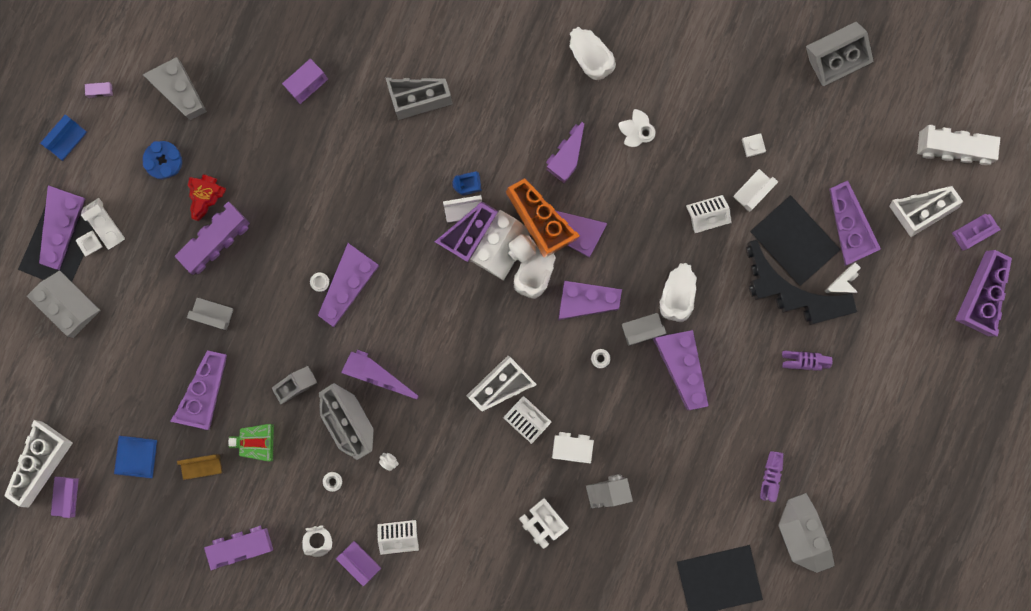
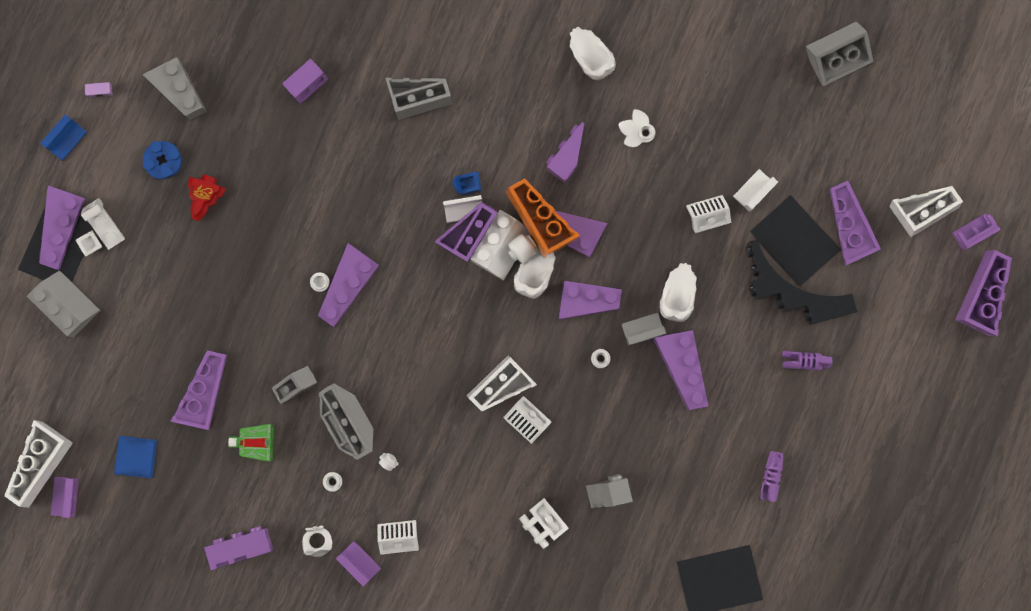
(200, 466): pearl gold panel -> none
(211, 313): light grey panel -> none
(212, 239): medium lavender wedge -> none
(366, 369): medium lavender wedge -> none
(572, 448): white brick -> none
(753, 145): white plate -> none
(805, 535): light grey wedge -> none
(840, 285): white slope -> none
(958, 145): white wedge -> none

